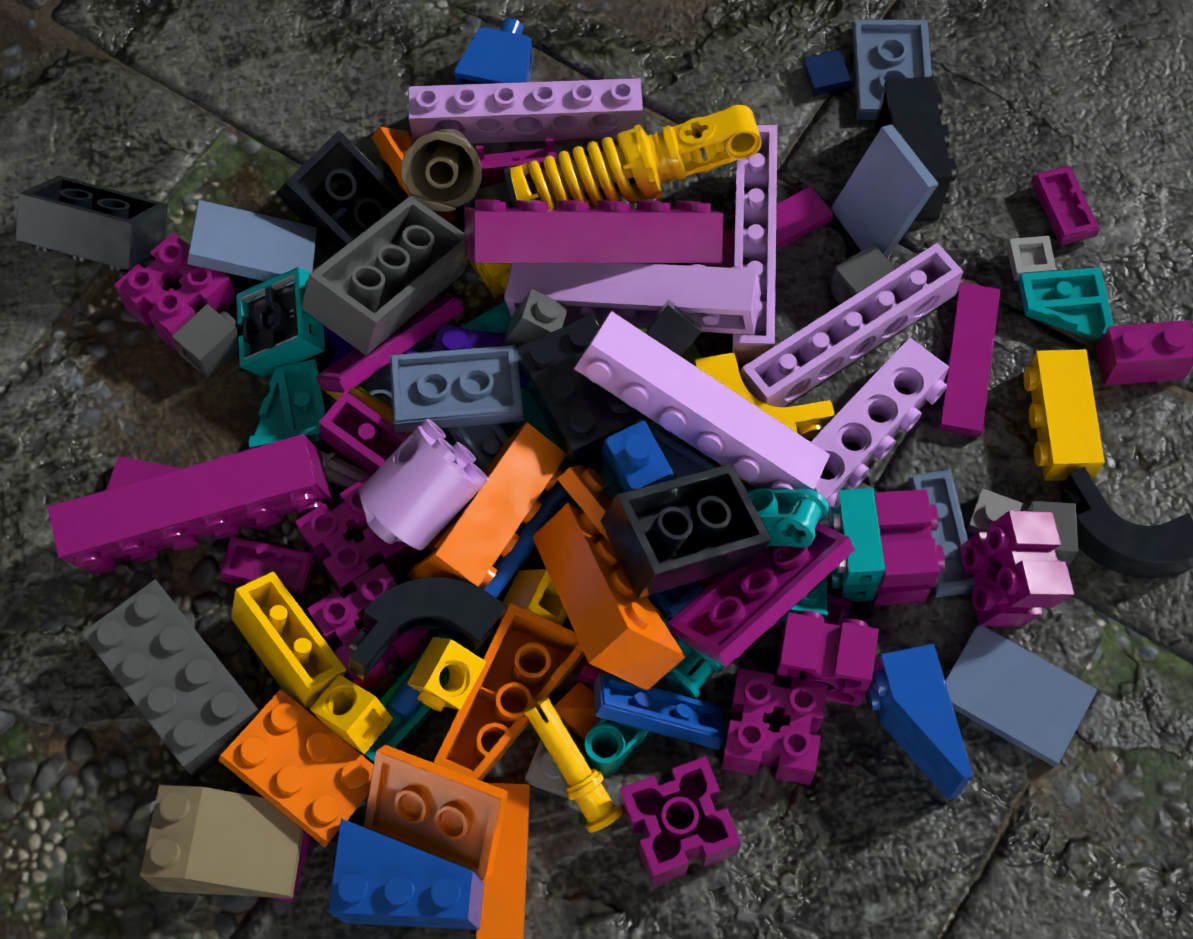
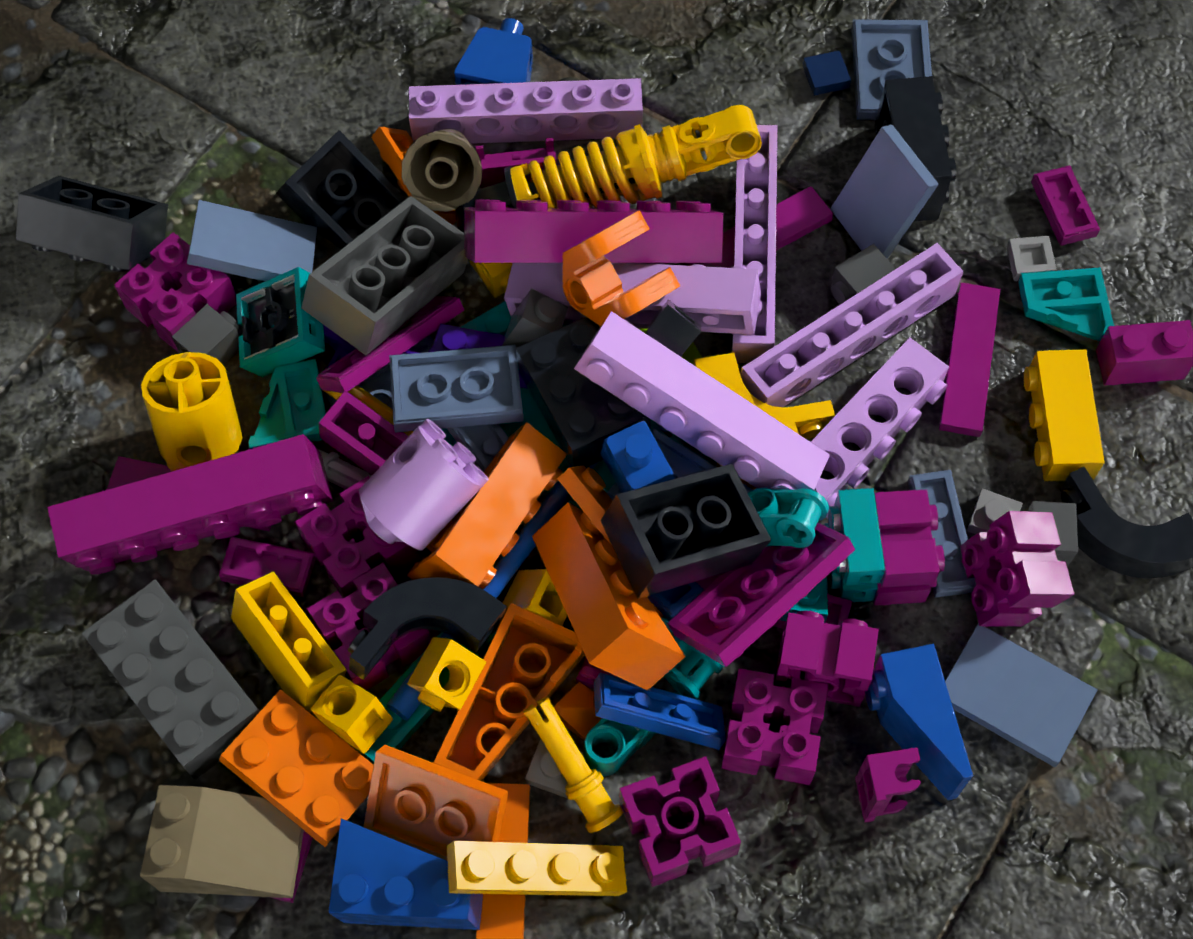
(191, 409): none -> yellow cylinder
(535, 869): none -> yellow plate
(593, 283): none -> orange piece
(884, 777): none -> magenta hinge

